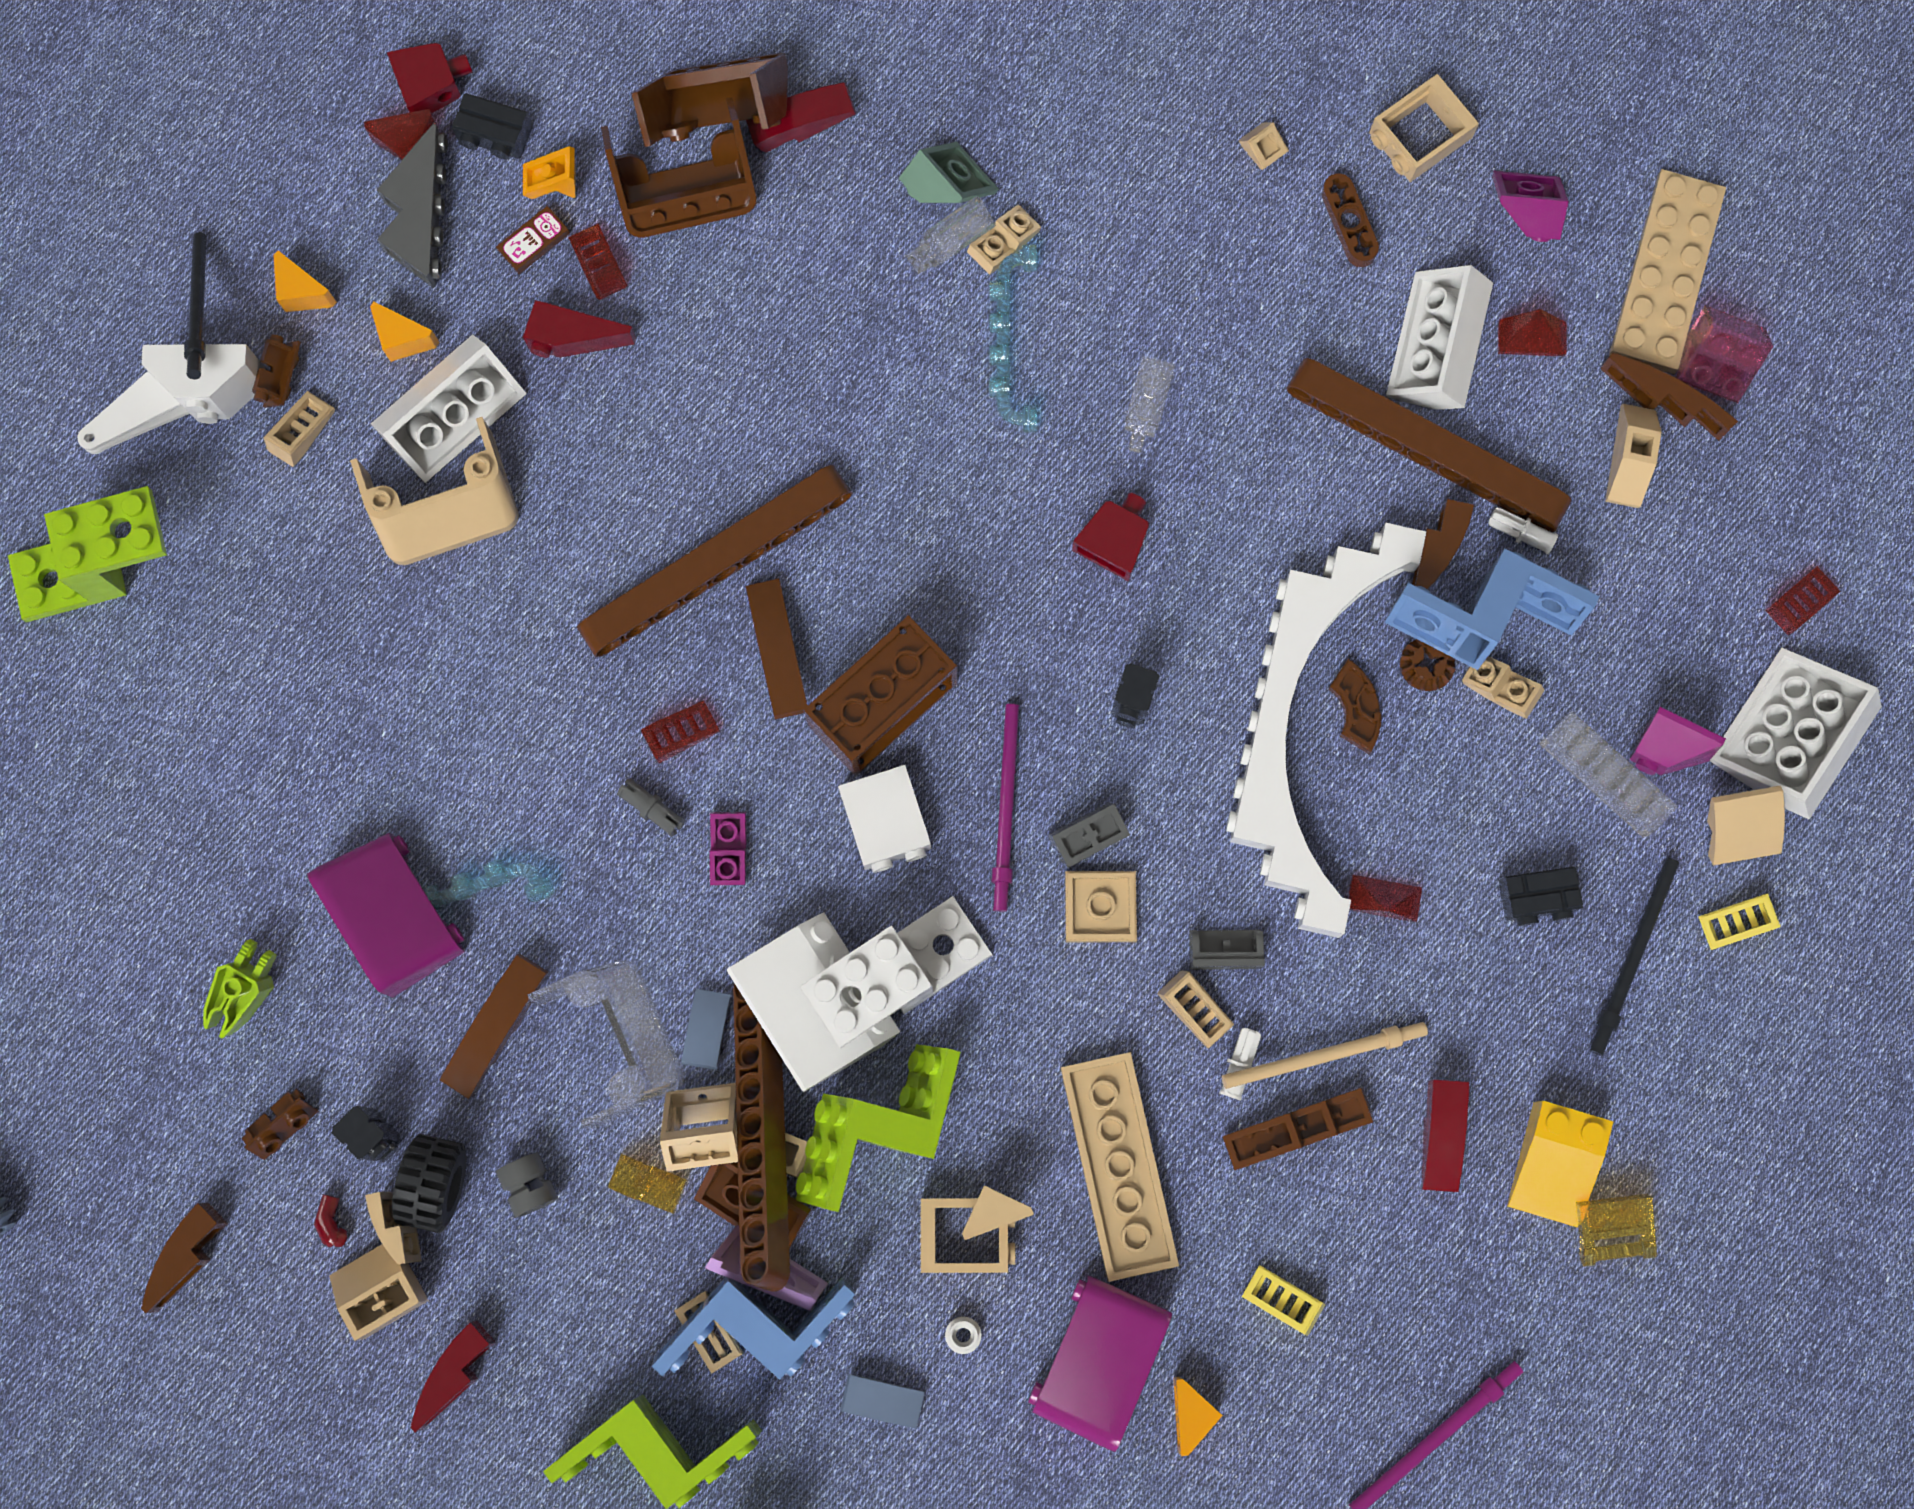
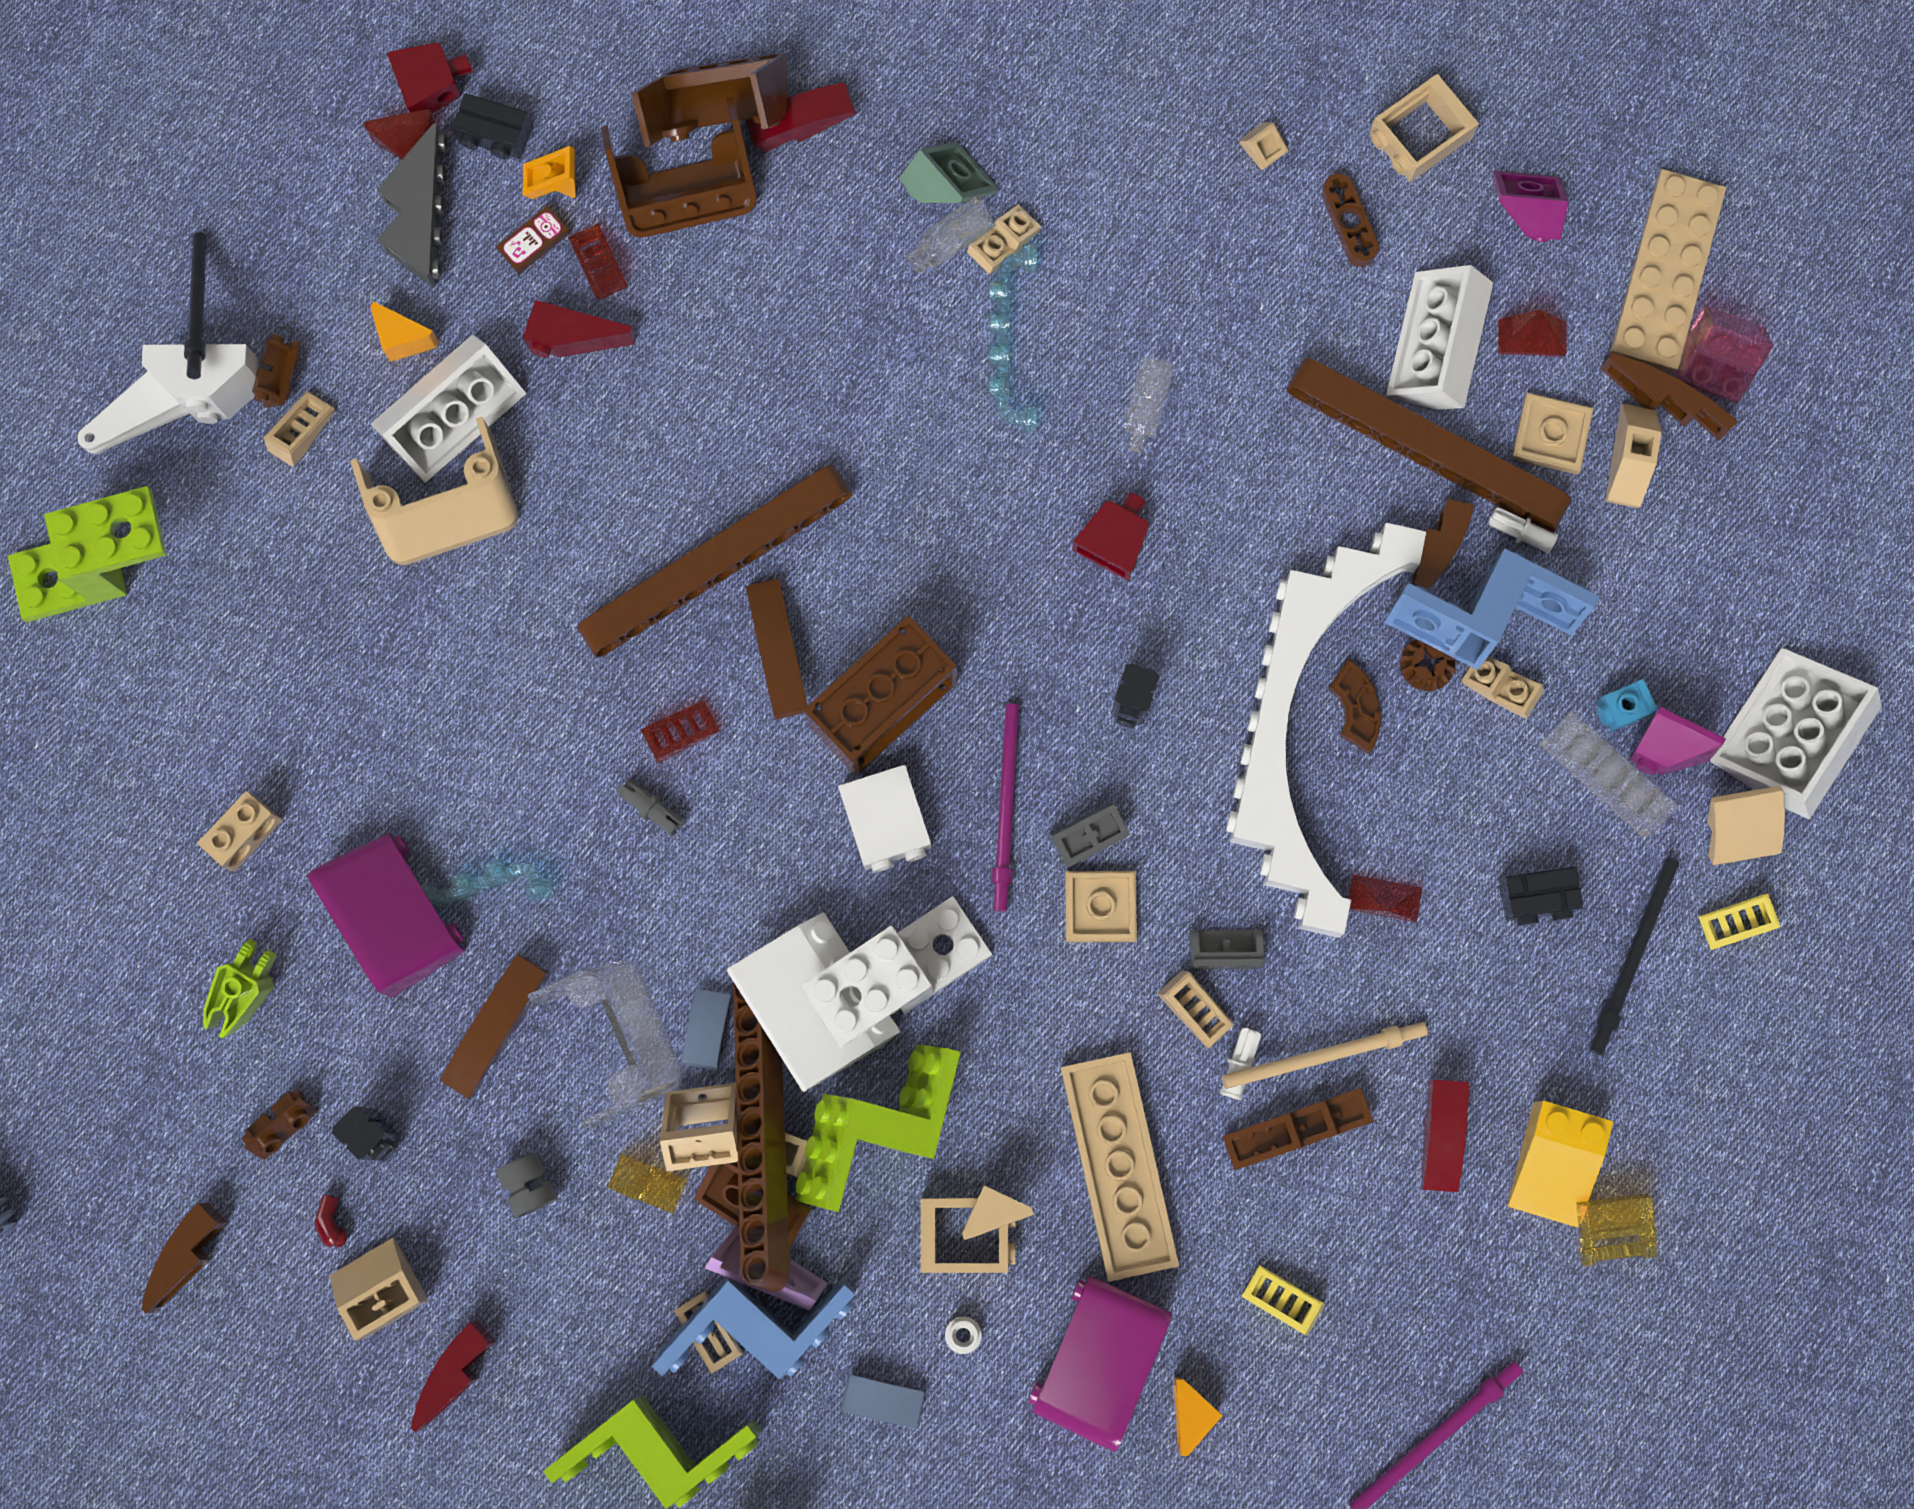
(239, 831): none -> tan brick
(297, 289): light orange slope -> none
(398, 1240): tan slope -> none
(429, 1183): black tyre -> none
(728, 848): magenta slope -> none
(1552, 433): none -> tan tile
(1638, 699): none -> dark azure brick
(1785, 617): clear red slope -> none

